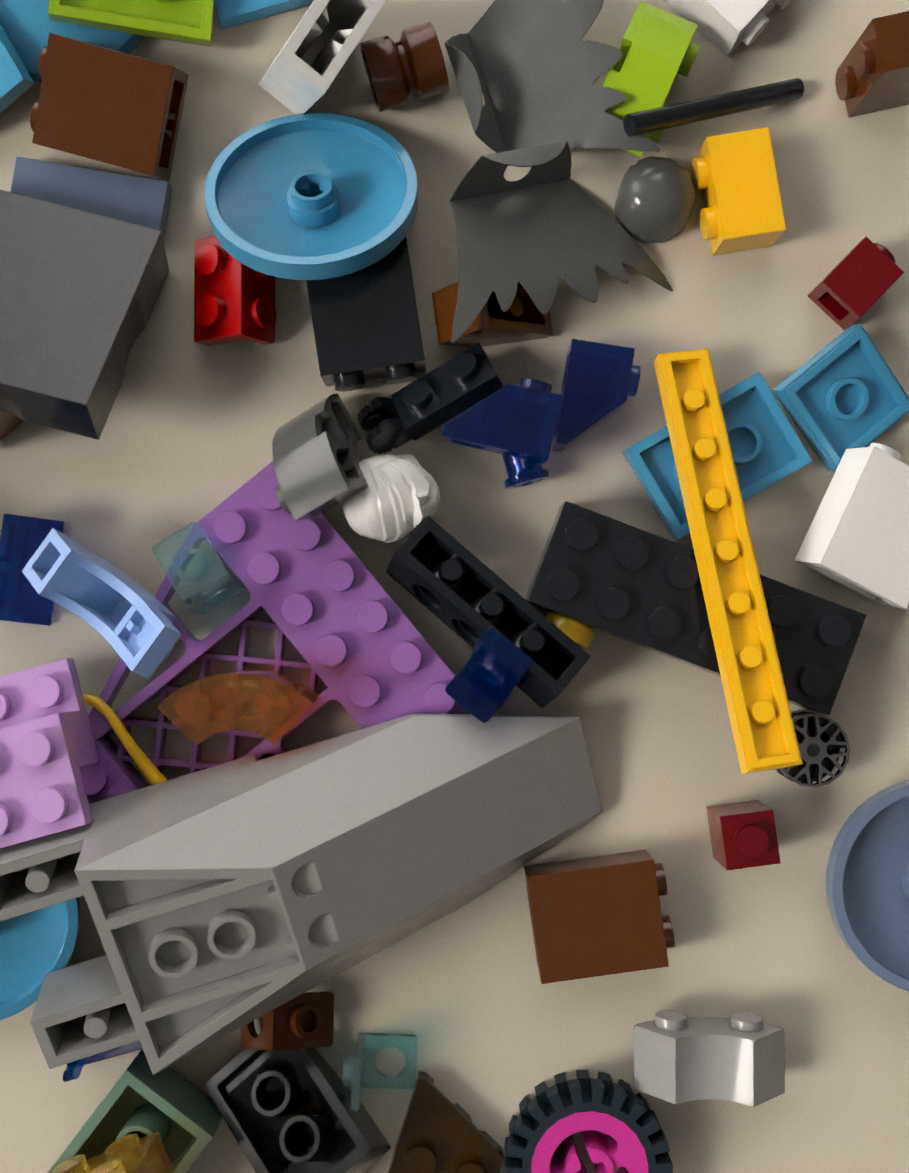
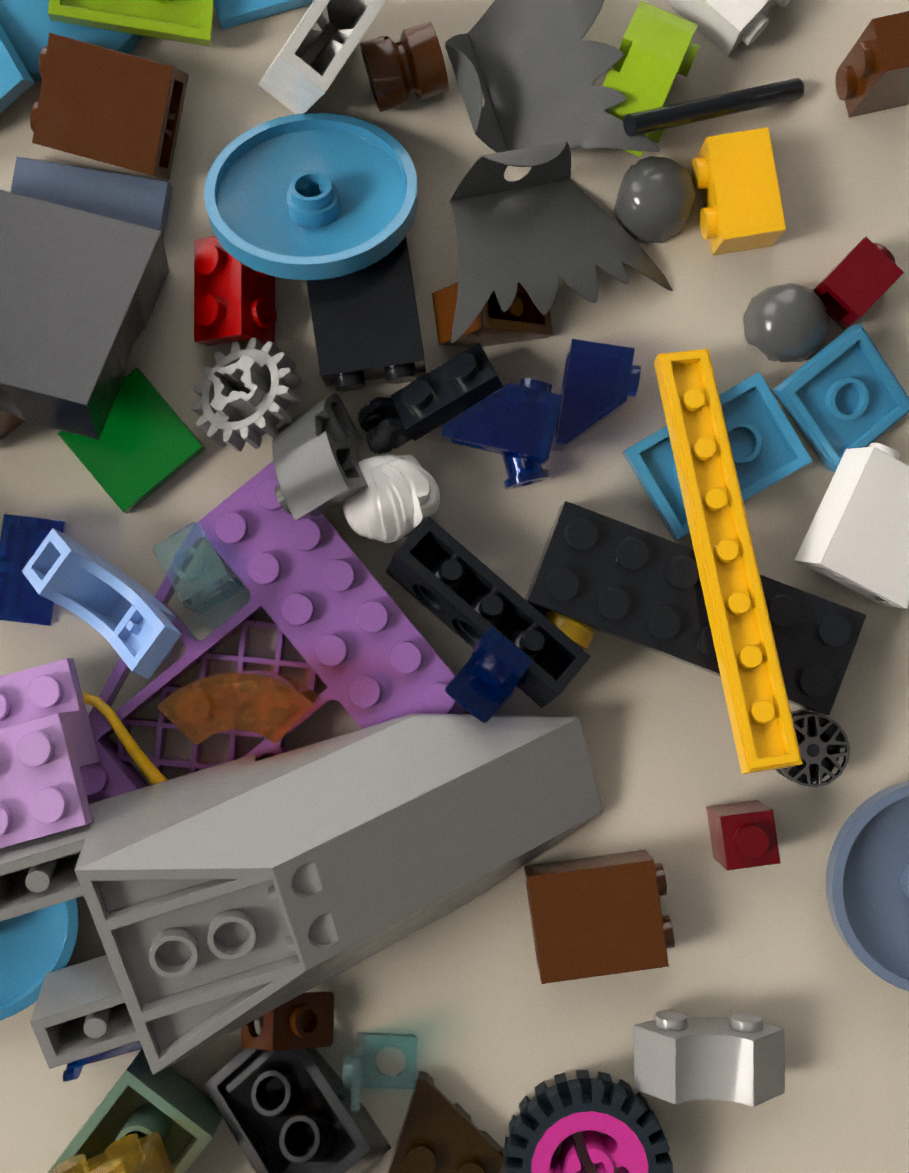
(138, 446): none -> green tile
(246, 394): none -> light grey gear
(786, 322): none -> dark grey hair

